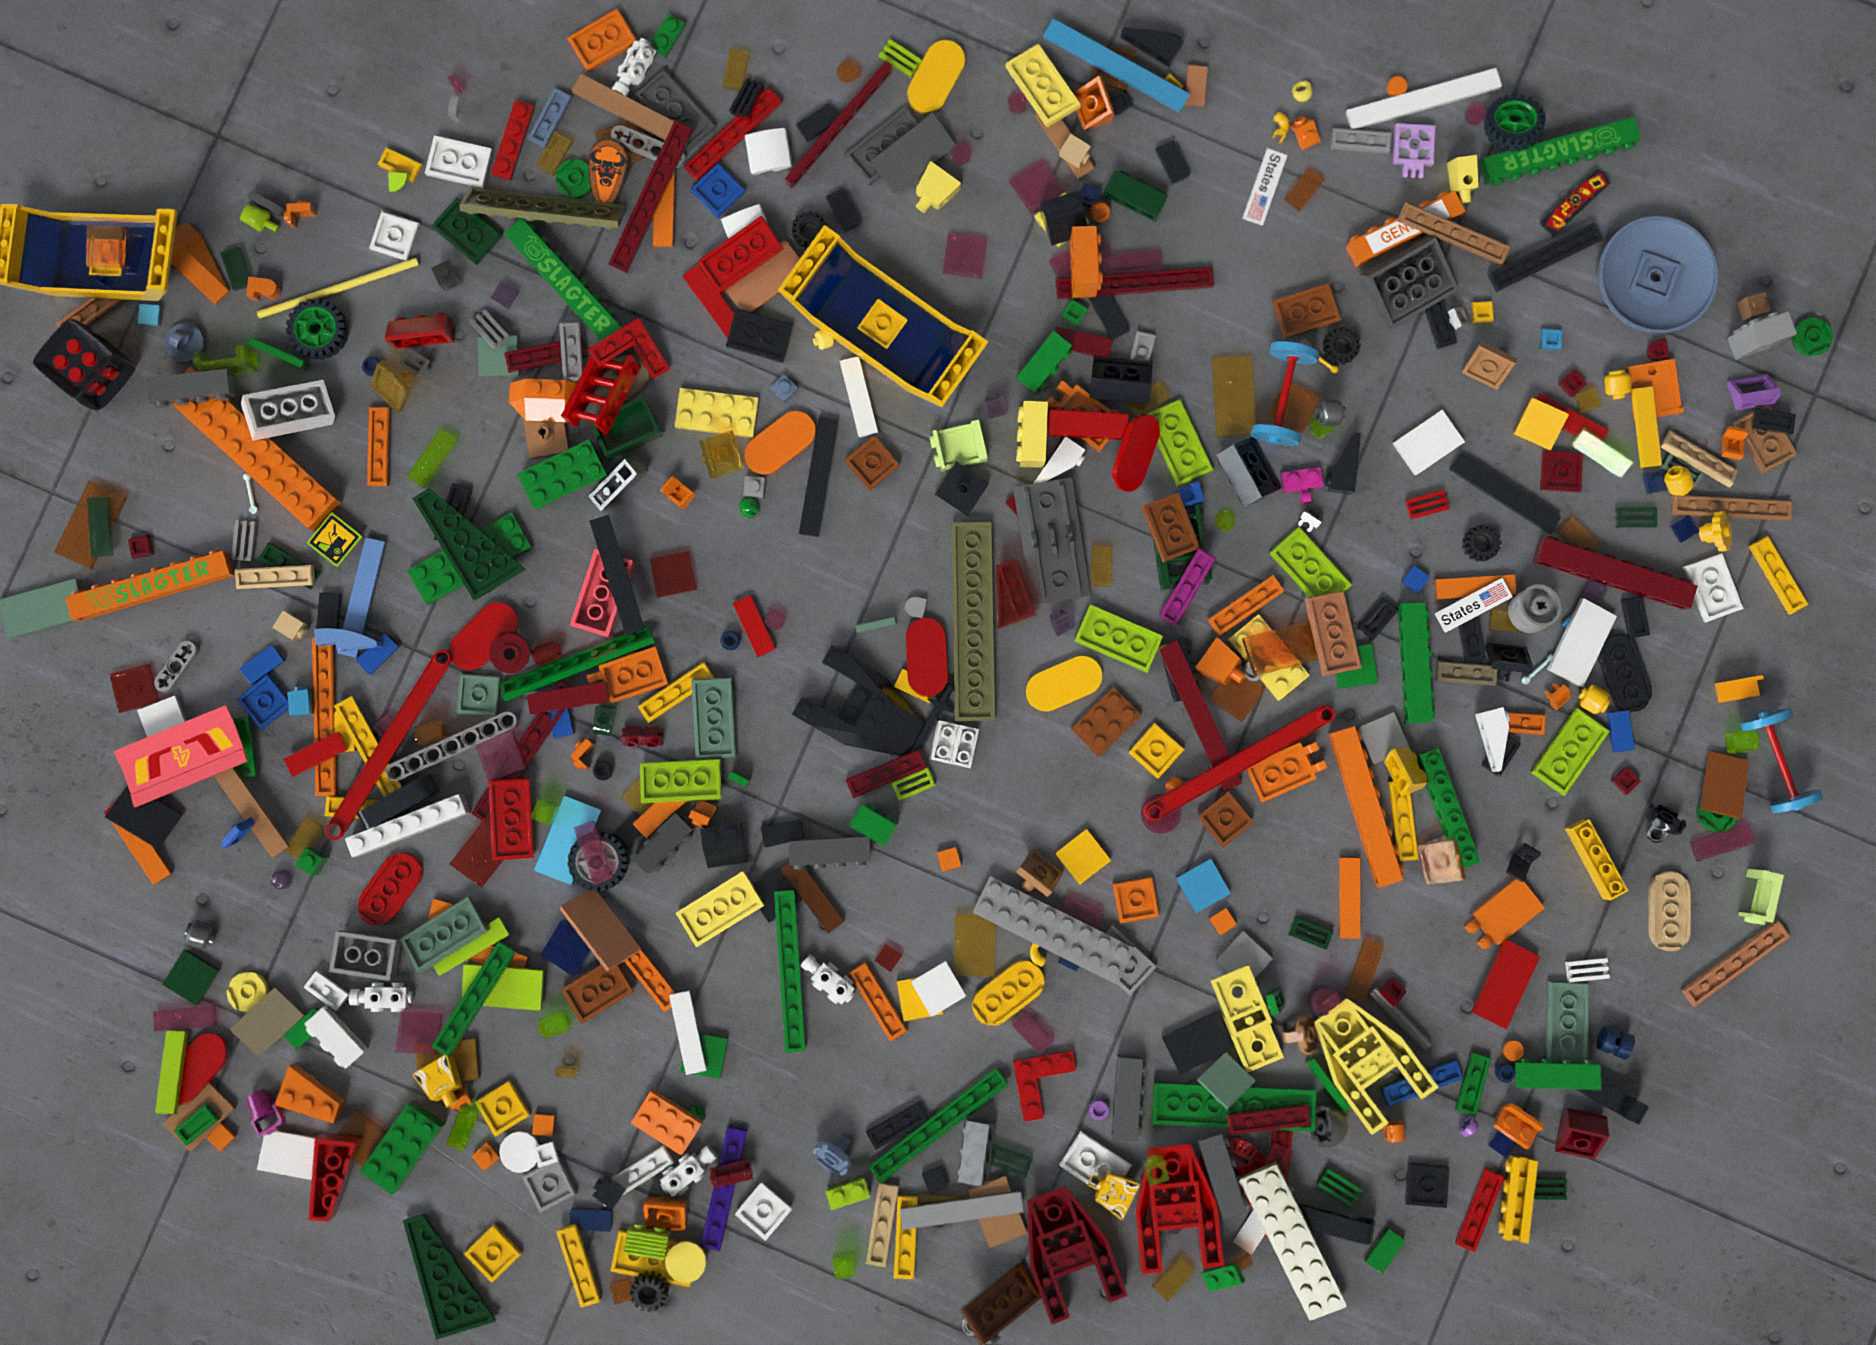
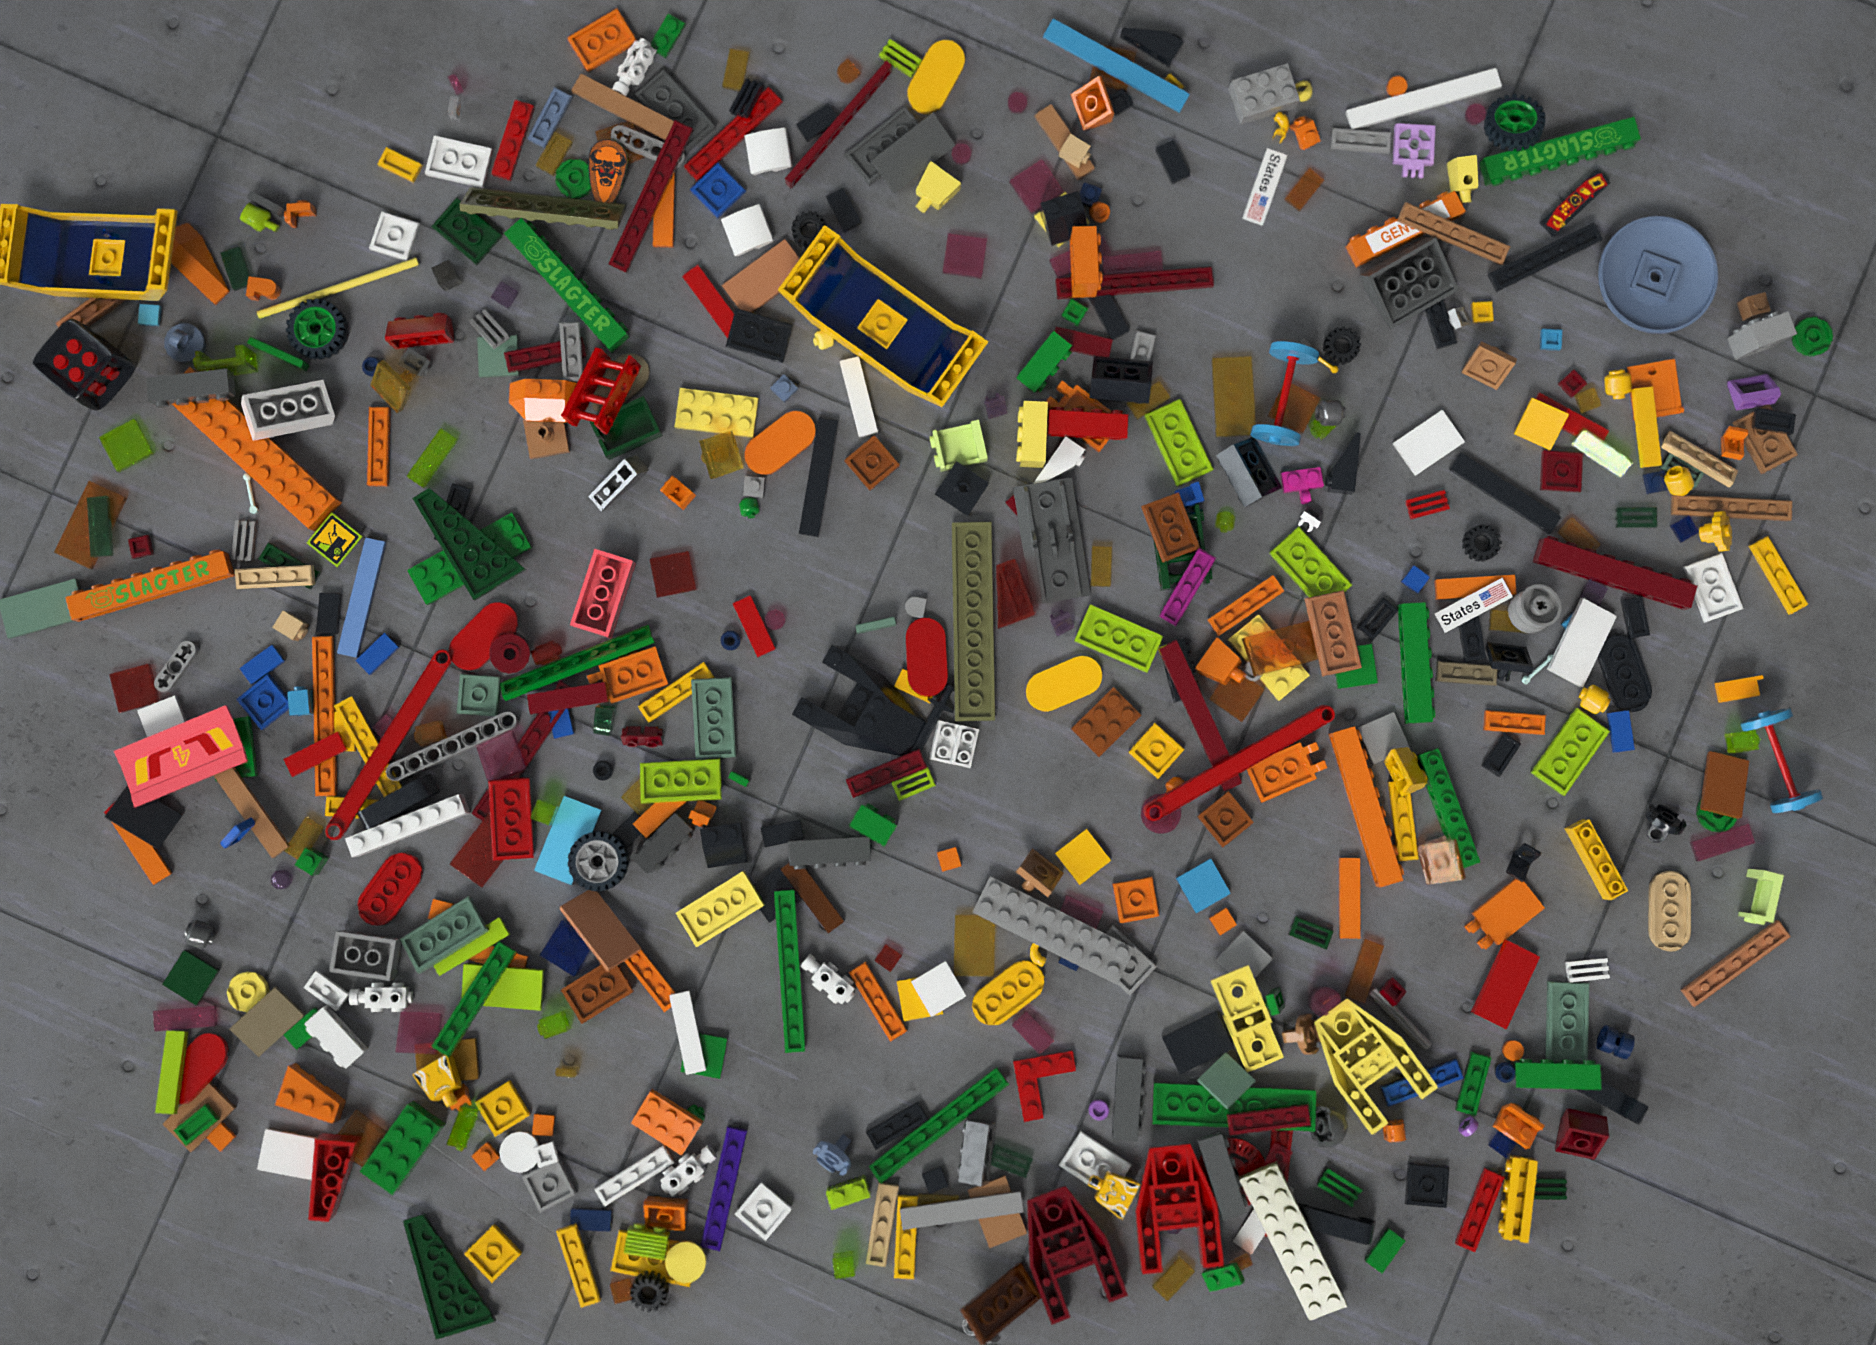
(106, 247): clear orange tile -> none
(126, 445): none -> clear neon green tile
(262, 1107): magenta piece -> none
(344, 639): medium blue slope -> none
(397, 180): lime tile -> none
(562, 474): green brick -> none
(582, 749): orange bracket -> none
(593, 852): clear pink tile -> none
(608, 1192): black brick -> none
(617, 575): black tile -> none
(630, 335): red plate -> none
(731, 1173): dark red hinge -> none
(740, 255): red tile -> none
(1042, 85): light yellow plate -> none
(1135, 195): dark green brick -> none
(1135, 452): red tile -> none
(1153, 1162): clear neon green bracket -> none
(1196, 85): nougat tile -> none
(1264, 94): none -> light grey brick
(1306, 311): dark orange plate -> none
(1327, 1084): green tile -> none
(1494, 733): white slope -> none
(1559, 697): orange tile -> none
(1625, 780): dark red tile -> none
(1658, 350): dark red tile -> none

